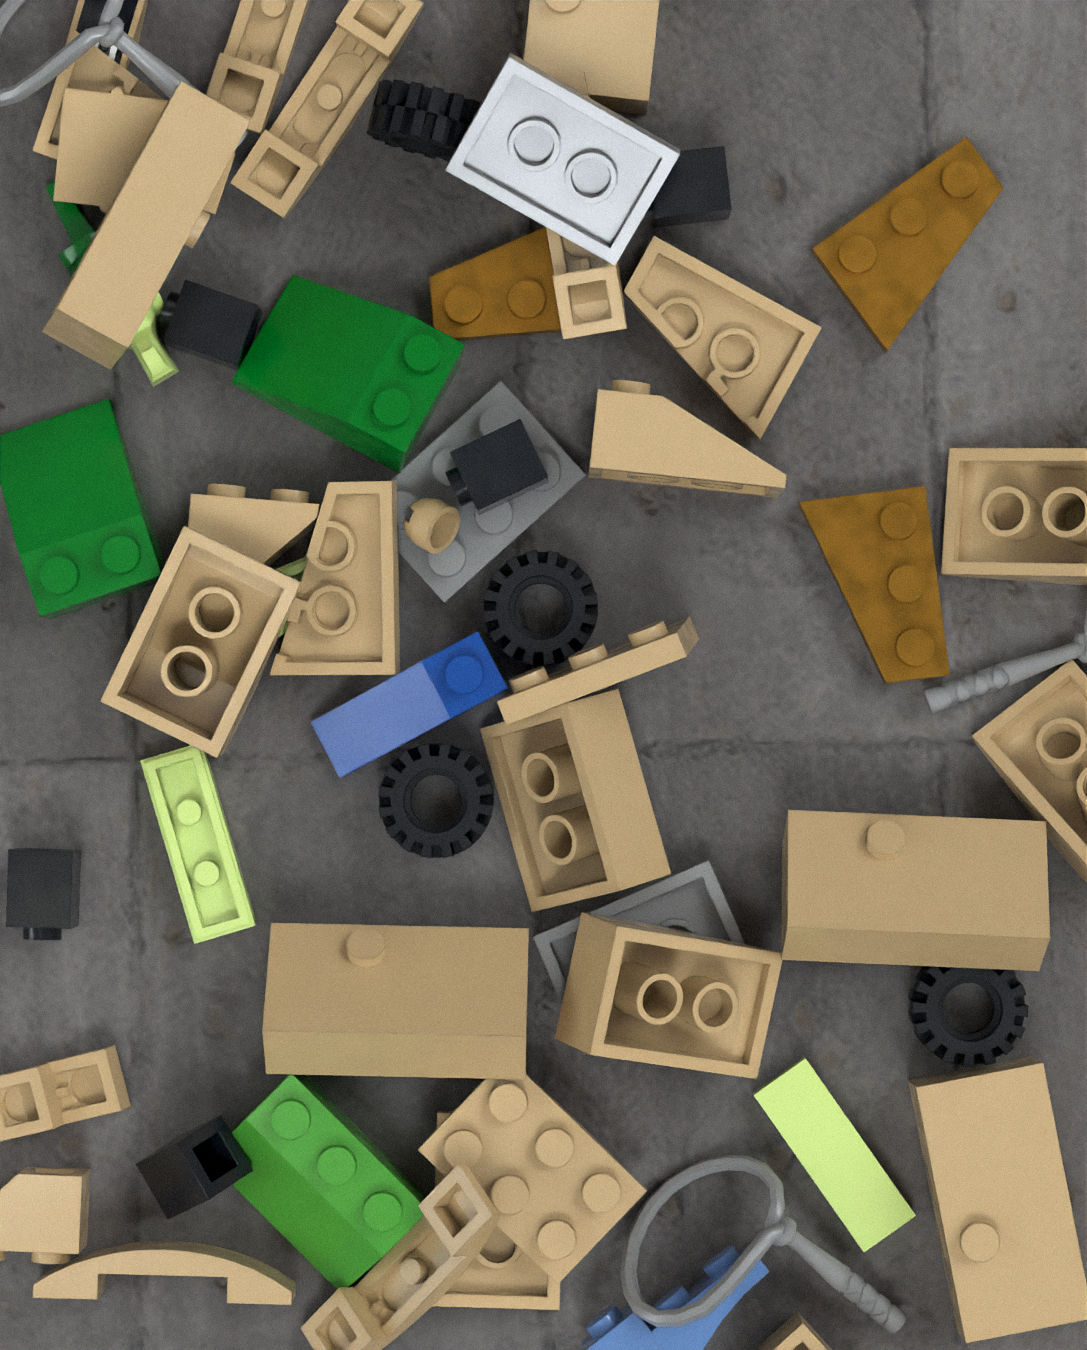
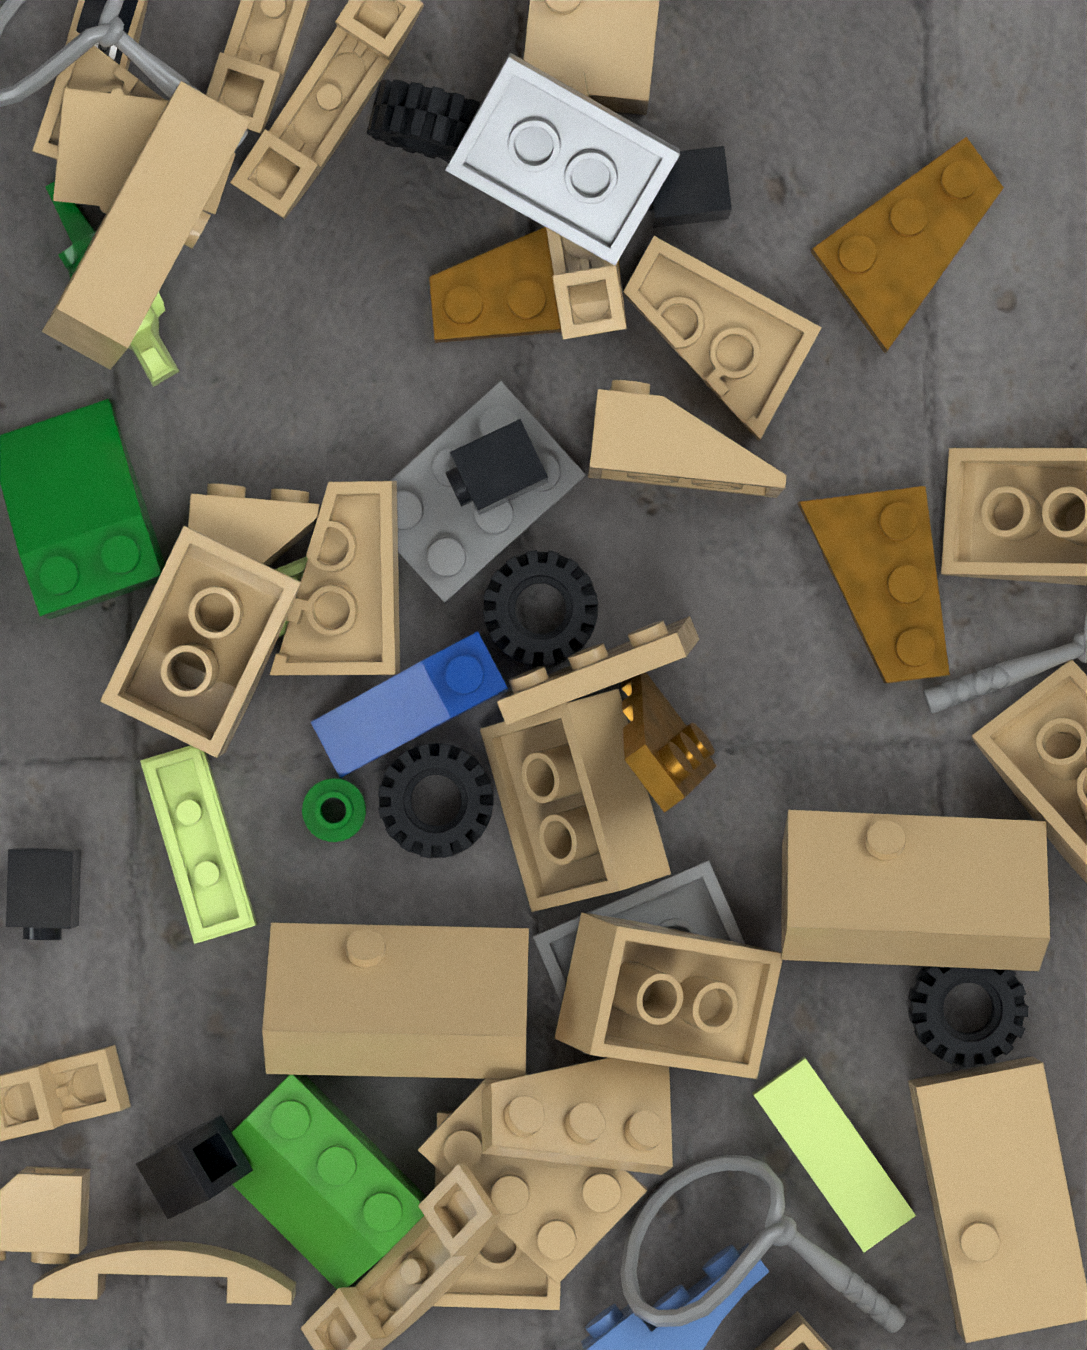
(210, 324): black brick -> none
(351, 369): green slope -> none
(354, 804): none -> green plate
(432, 524): tan hinge -> none
(584, 1115): none -> tan wing
(659, 745): none -> pearl gold wing

